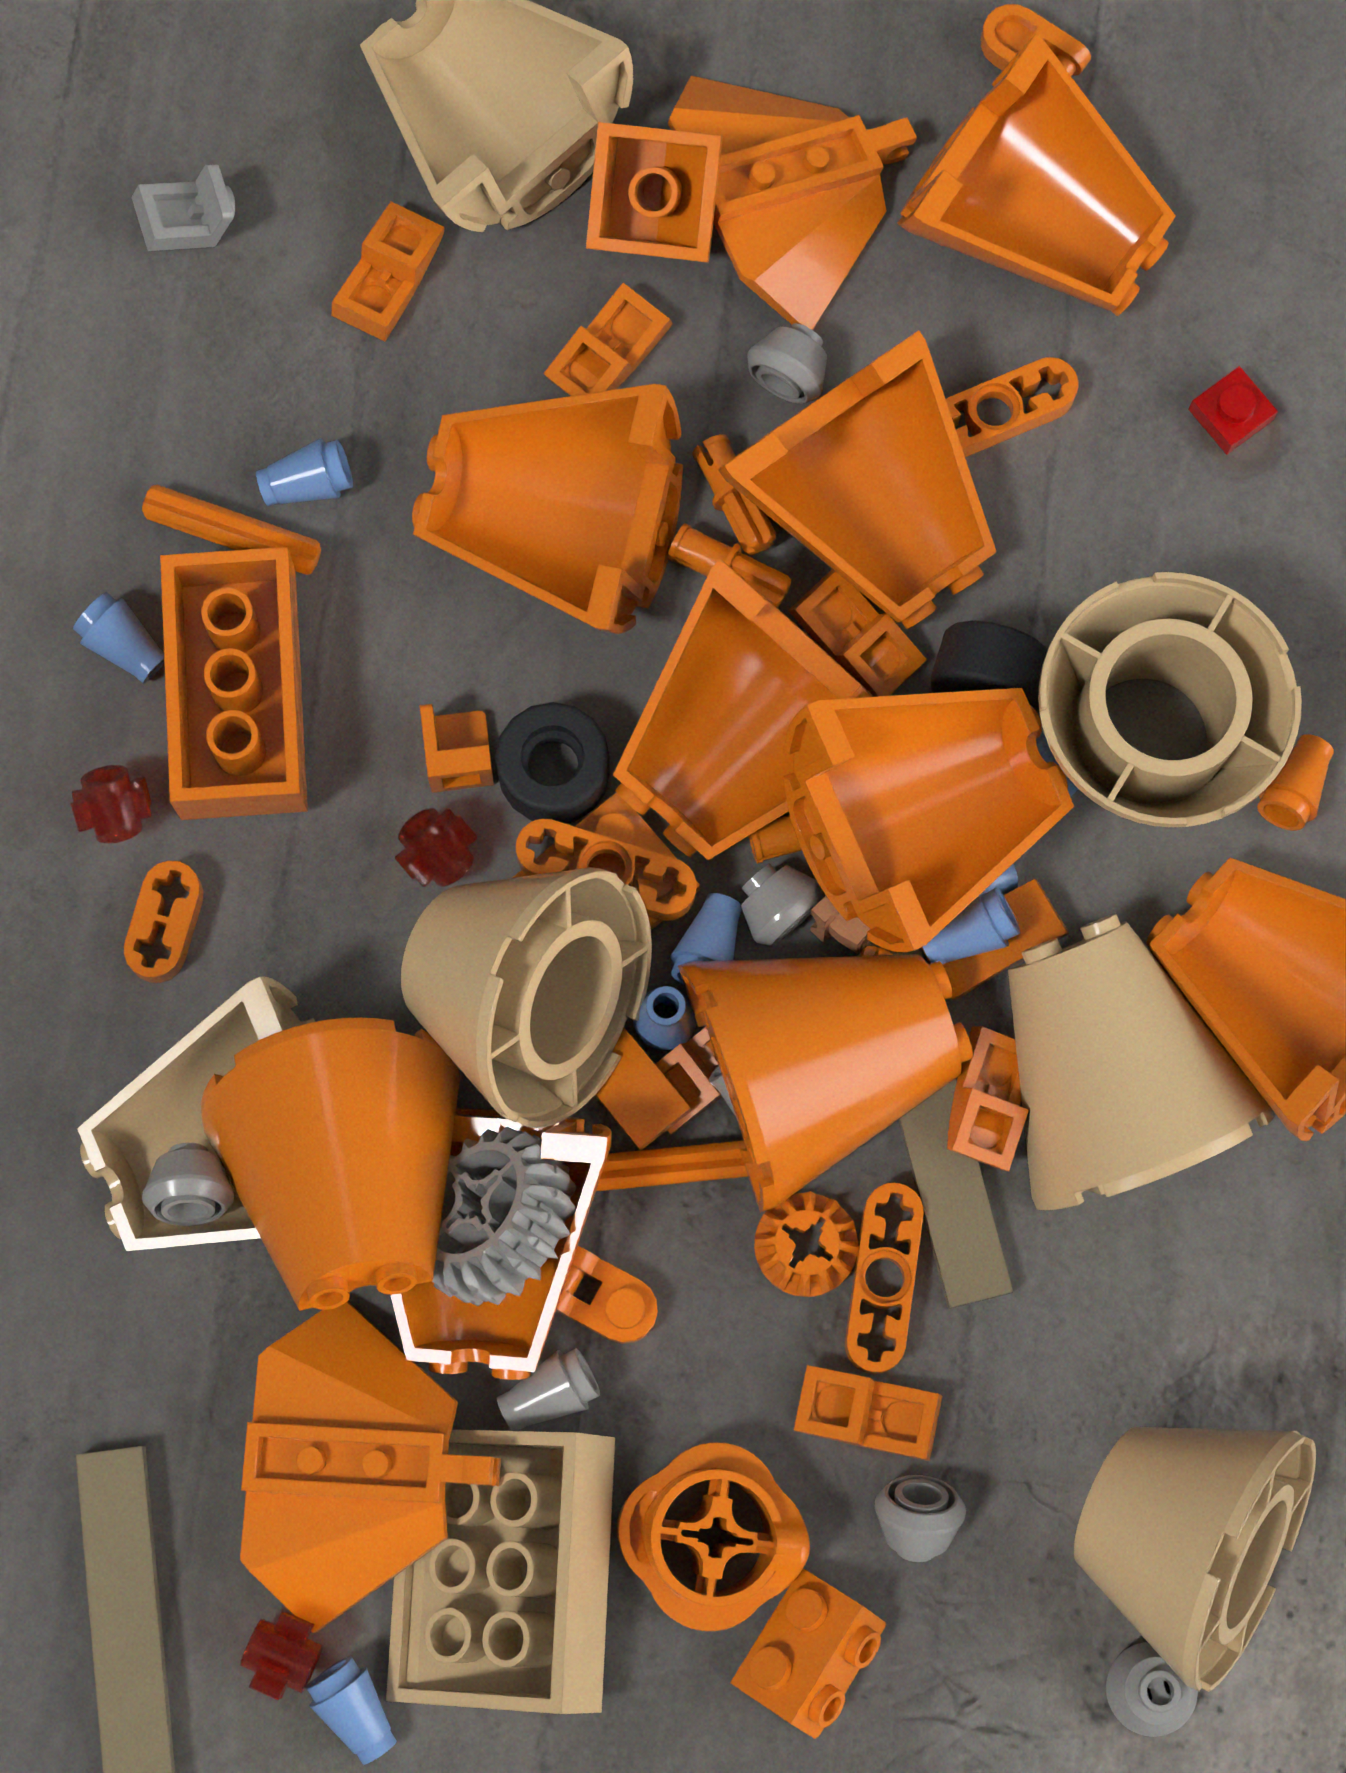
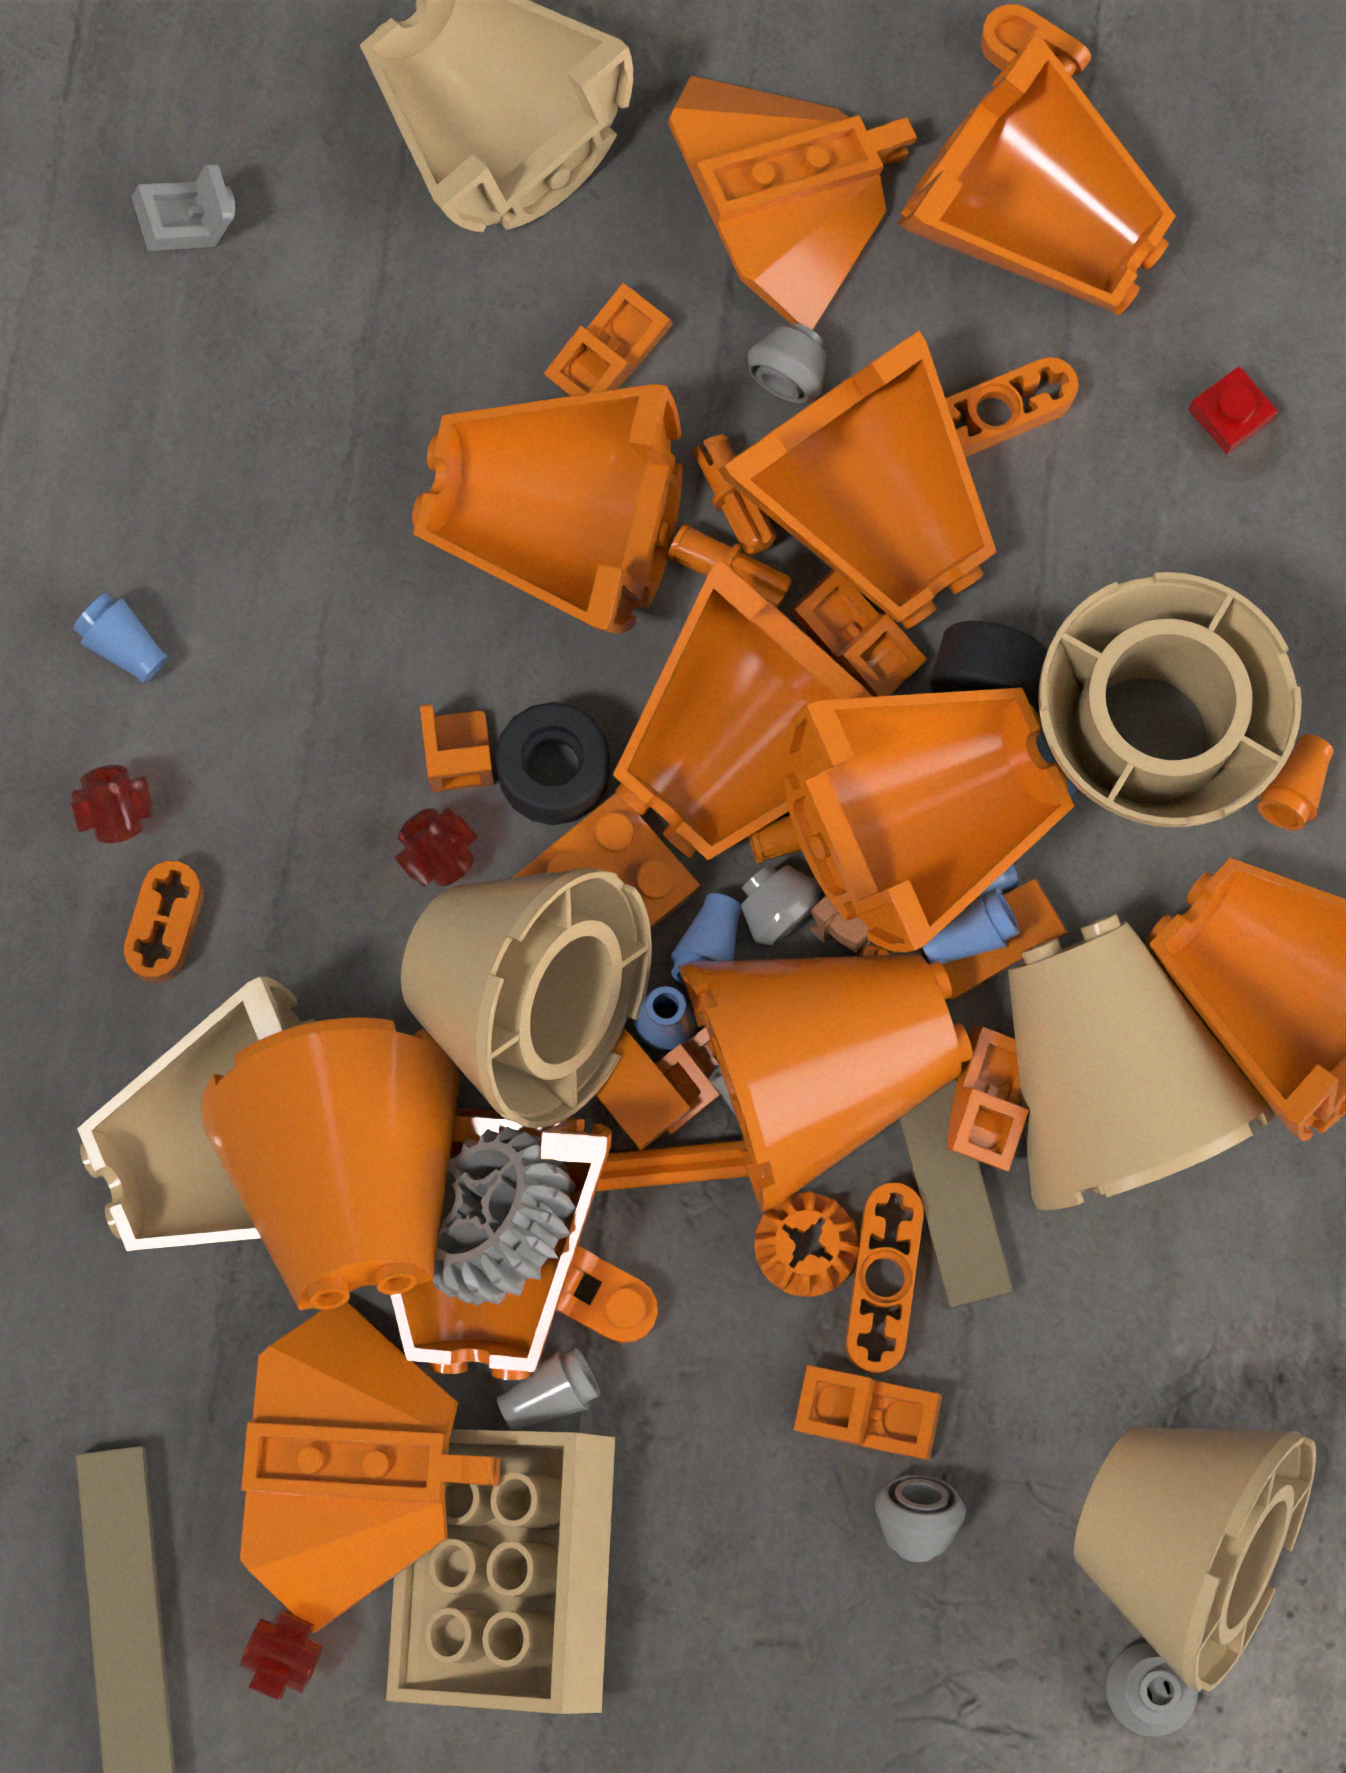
(188, 1186): light grey cone -> none
(227, 526): orange axle -> none
(233, 683): orange brick -> none
(306, 475): medium blue cone -> none
(352, 1709): medium blue cone -> none
(388, 272): orange slope -> none
(595, 844): orange beam -> none
(653, 192): orange slope -> none
(781, 1546): orange piece -> none
(810, 1654): orange bracket -> none

